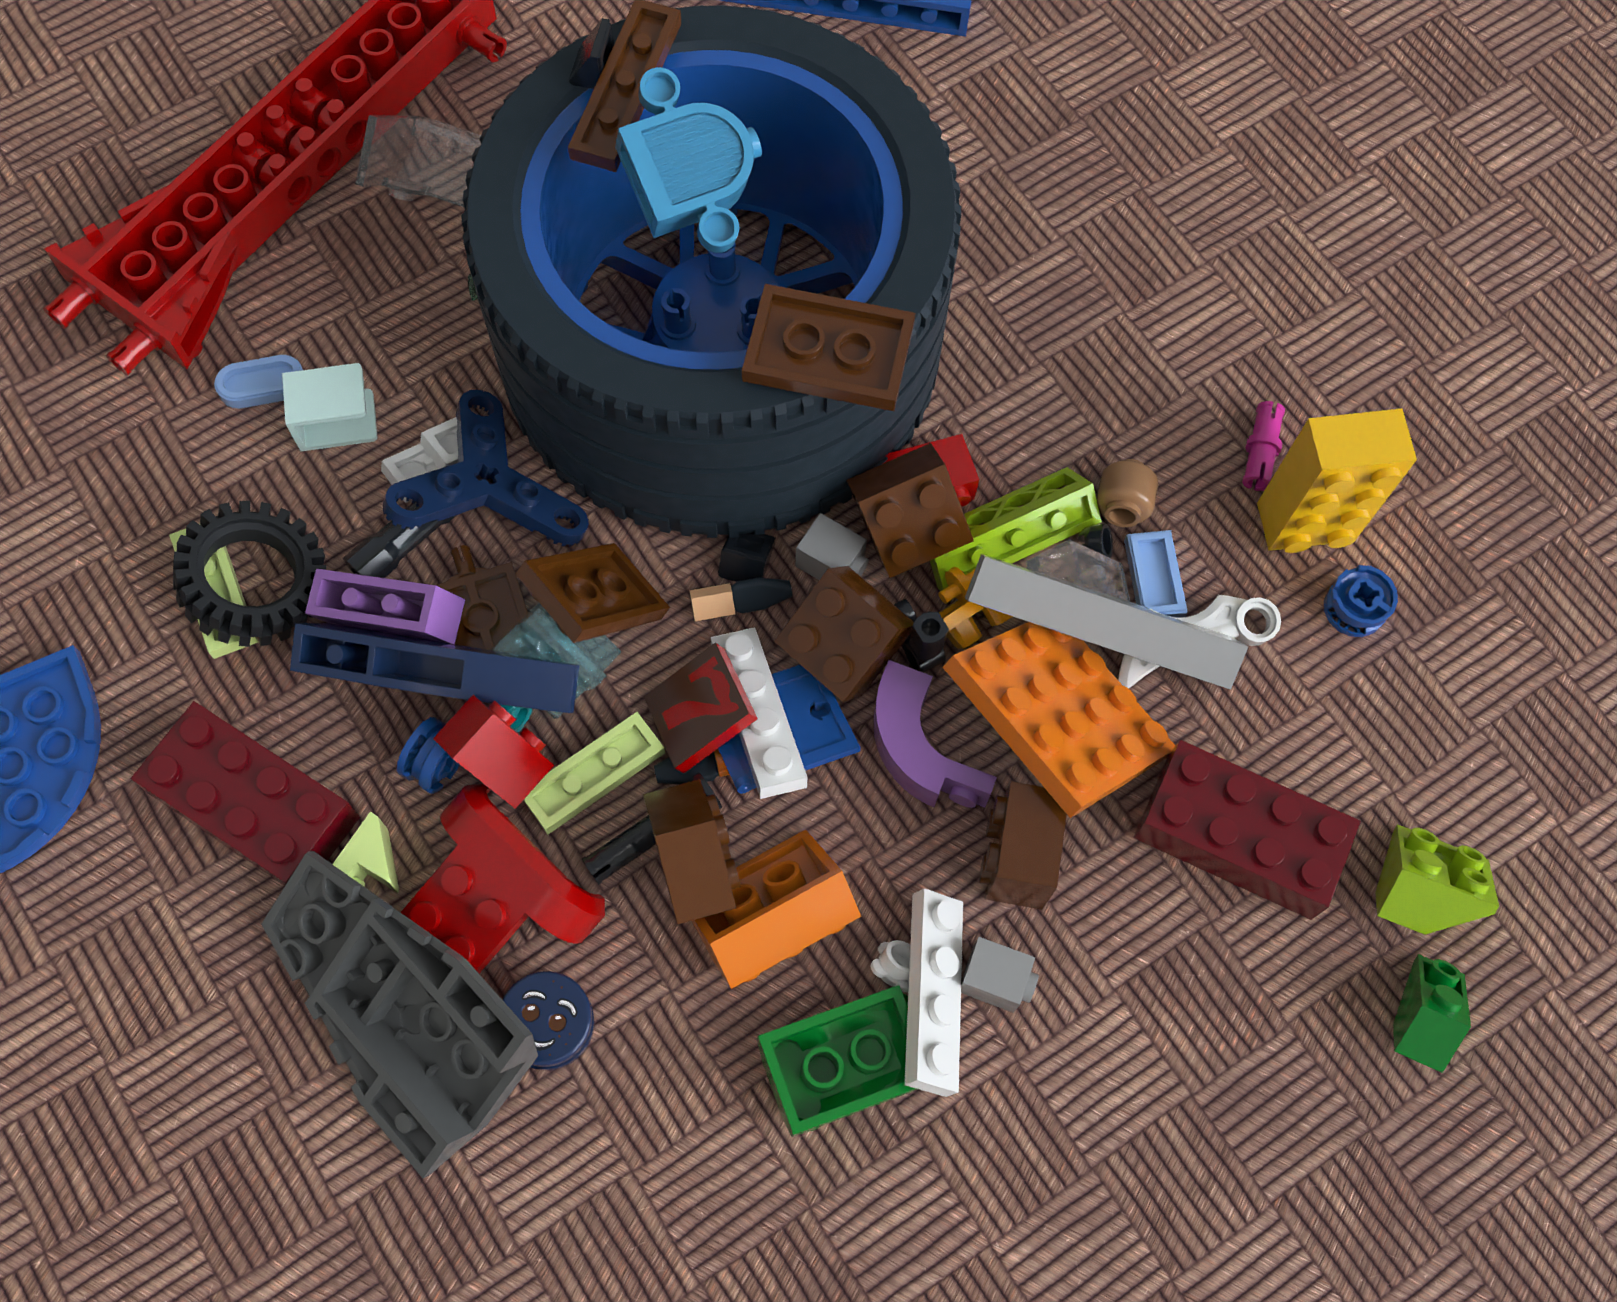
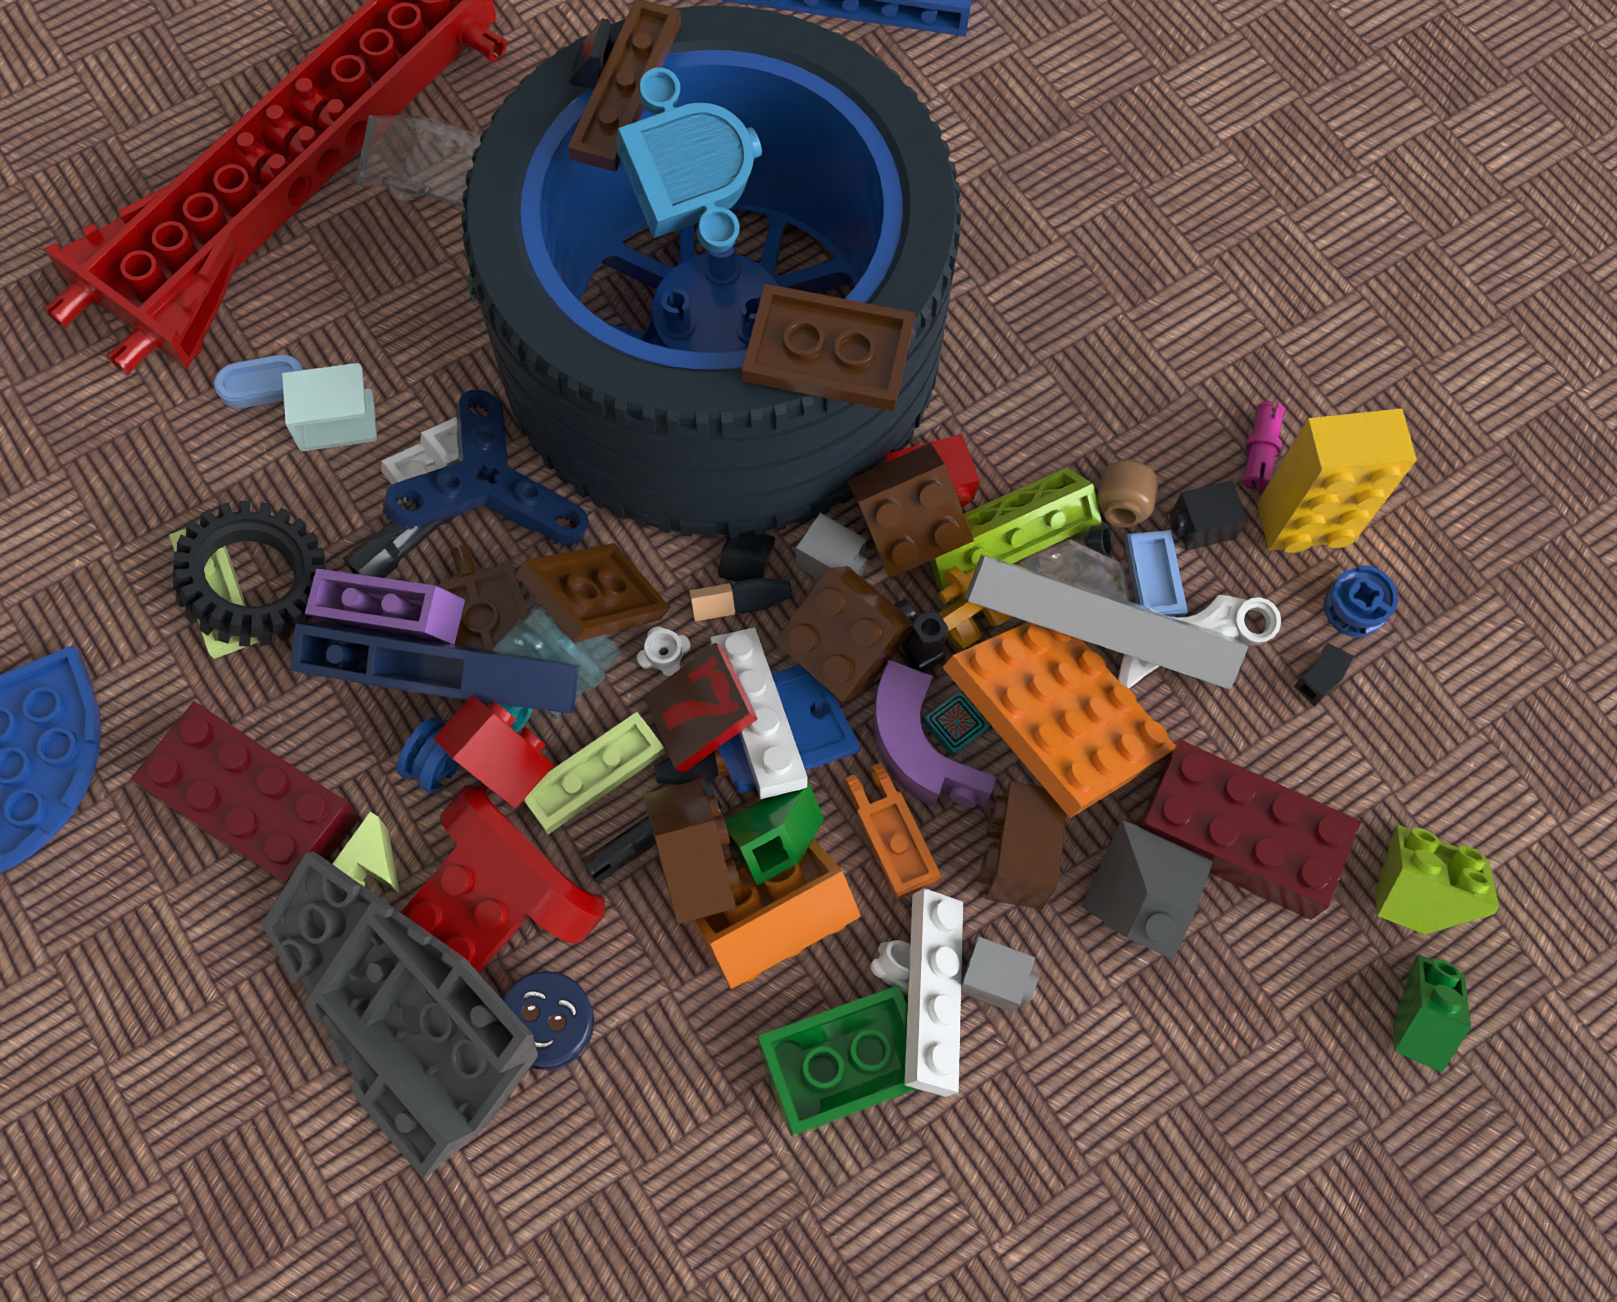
(663, 638): none -> white plate
(774, 833): none -> green slope
(893, 835): none -> orange hinge
(956, 724): none -> tile
(1148, 888): none -> dark grey slope
(1208, 515): none -> black brick
(1325, 673): none -> black piece

